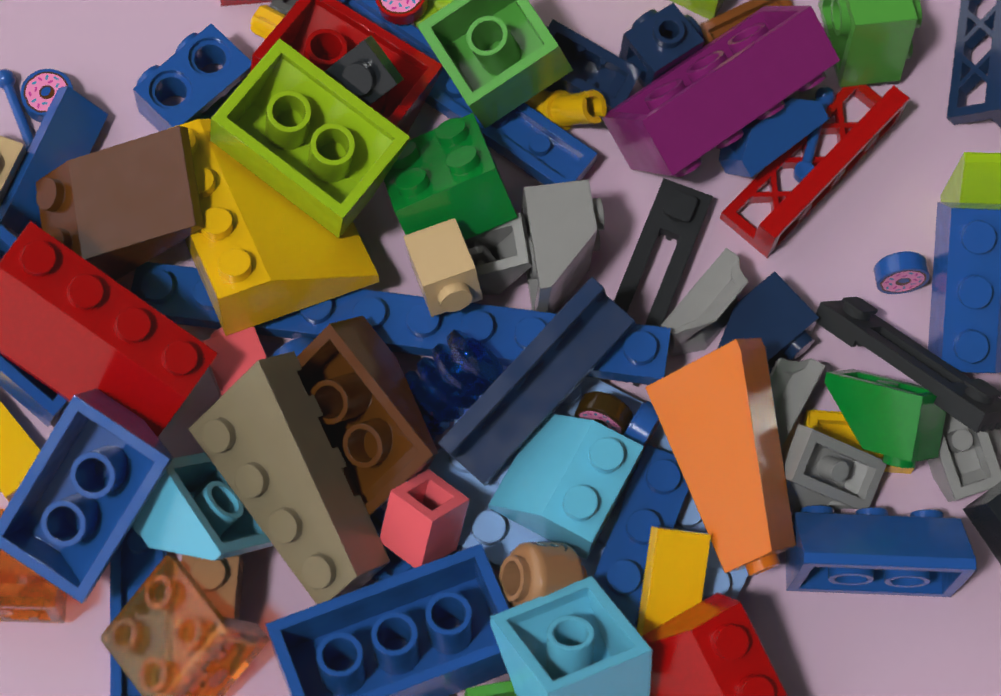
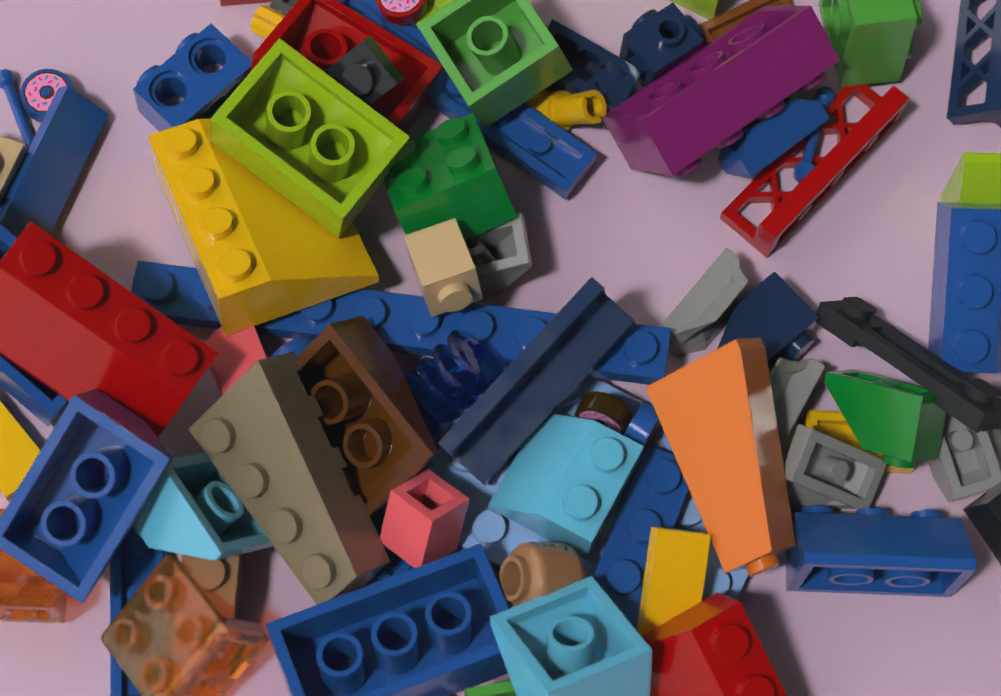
(124, 201): reddish brown slope -> none
(561, 236): light grey slope -> none
(677, 215): black container -> none
(901, 272): blue tile -> none

